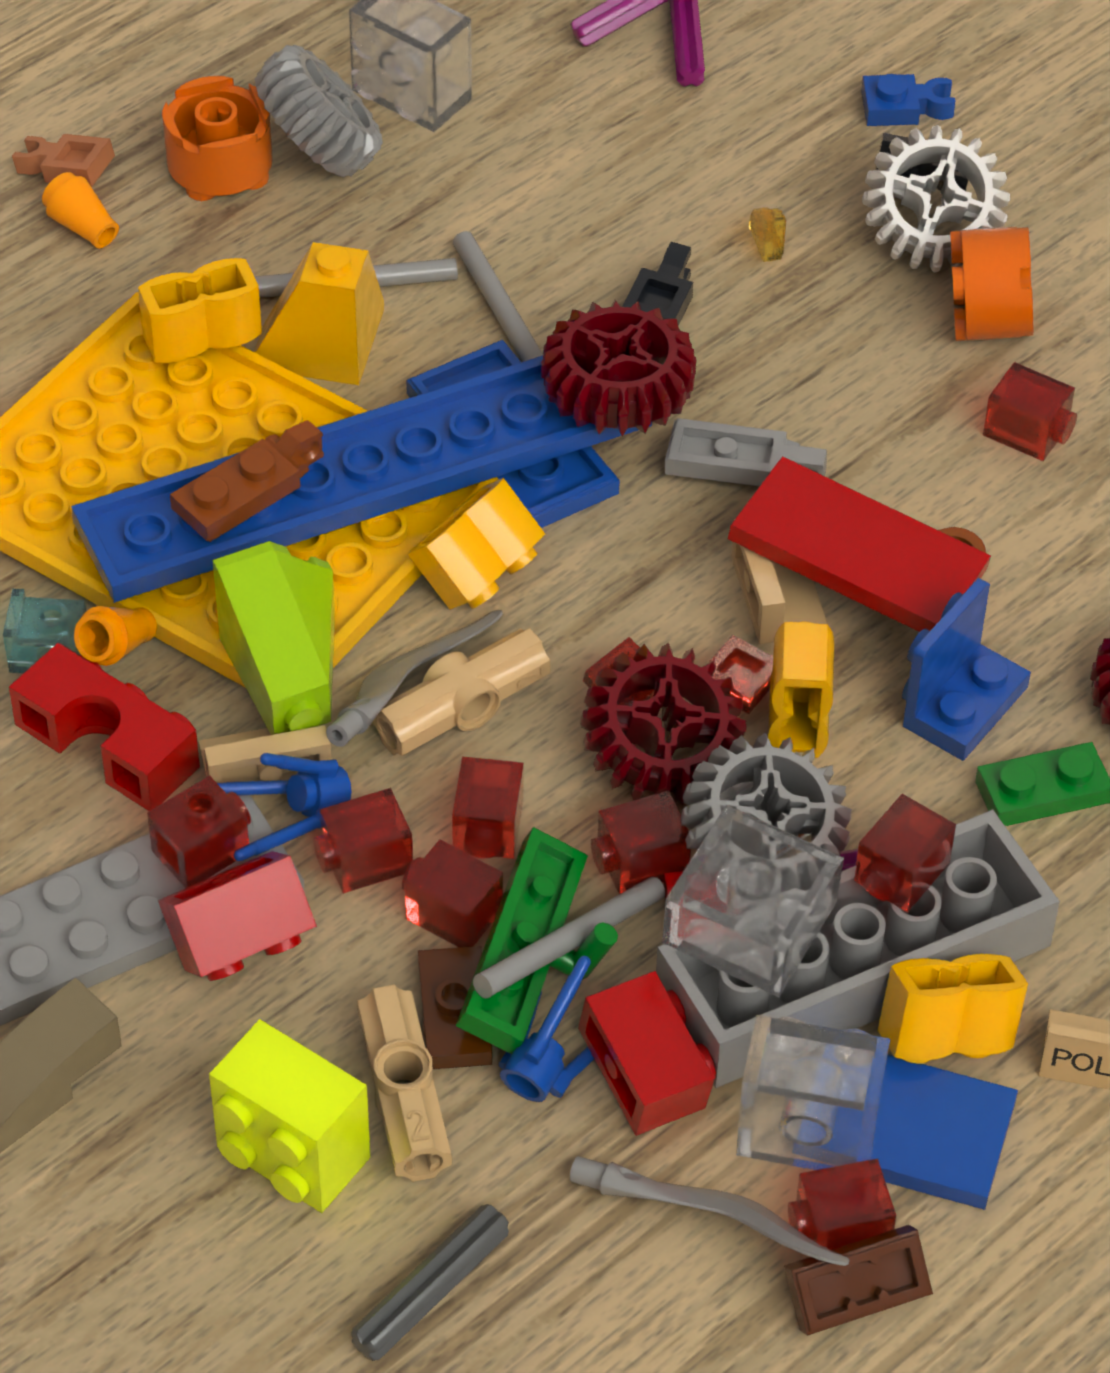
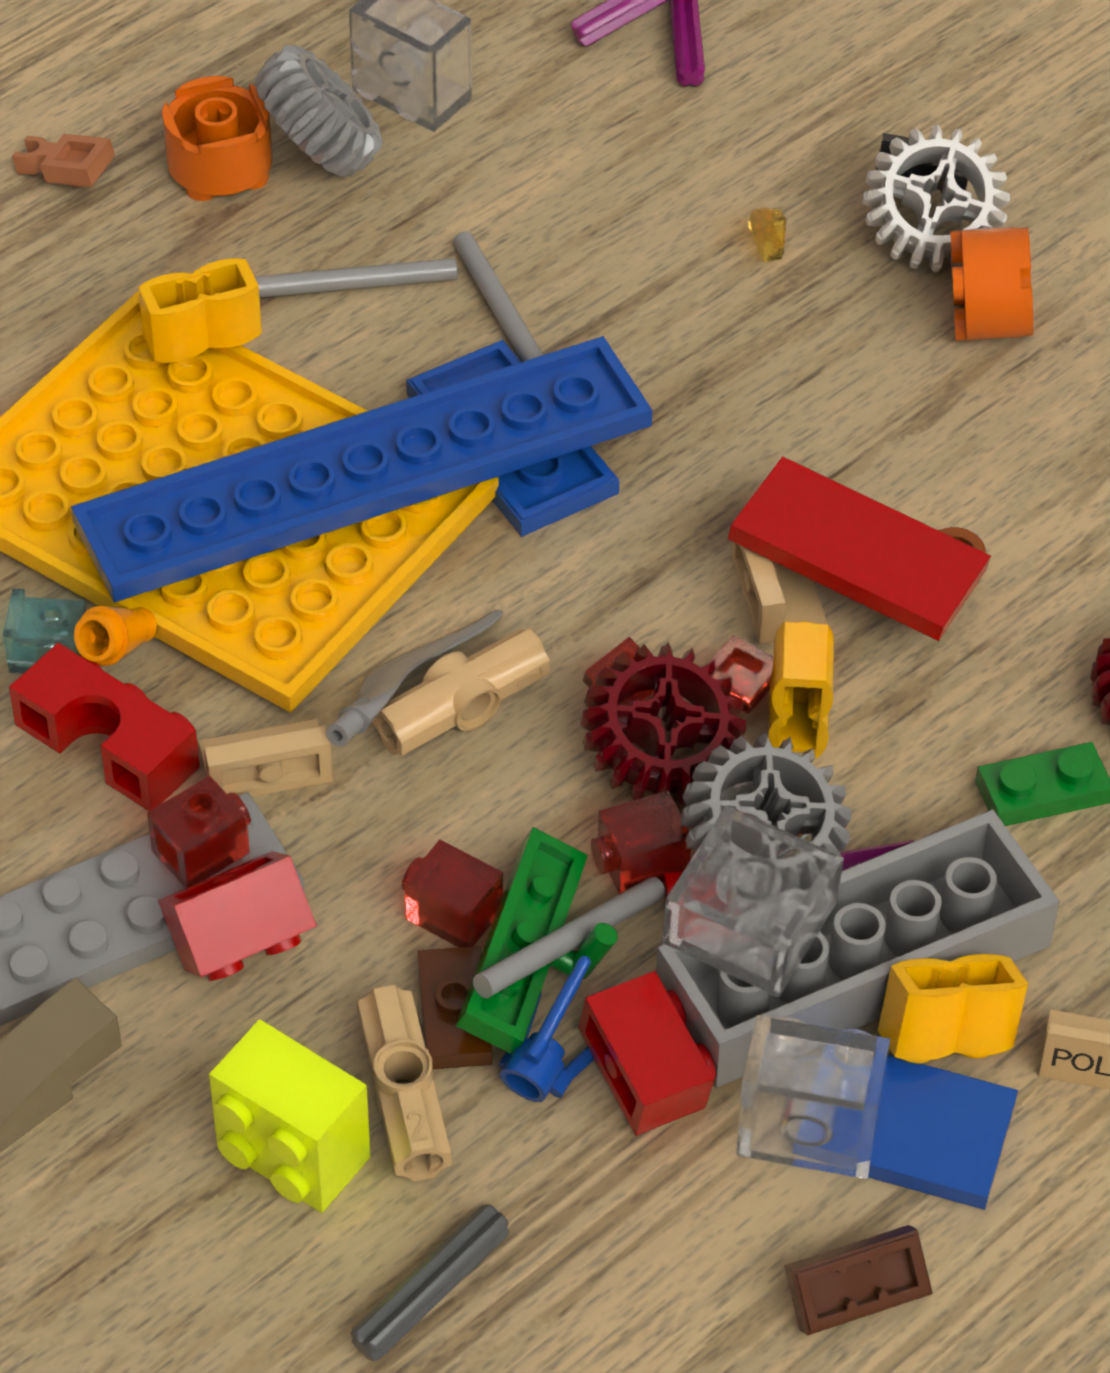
(77, 207): light orange cone -> none
(248, 481): dark orange hinge -> none
(279, 632): lime slope -> none
(311, 789): blue plant -> none
(325, 316): yellow slope -> none
(364, 840): clear red brick -> none
(477, 545): yellow brick -> none
(488, 807): clear red brick -> none
(618, 367): dark red gear -> none
(622, 1182): light grey piece -> none
(667, 287): black plate -> none
(734, 452): light grey hinge -> none
(842, 1204): clear red brick -> none
(900, 101): blue plate -> none
(904, 853): clear red brick -> none
(956, 682): blue bracket -> none
(1030, 412): clear red brick -> none

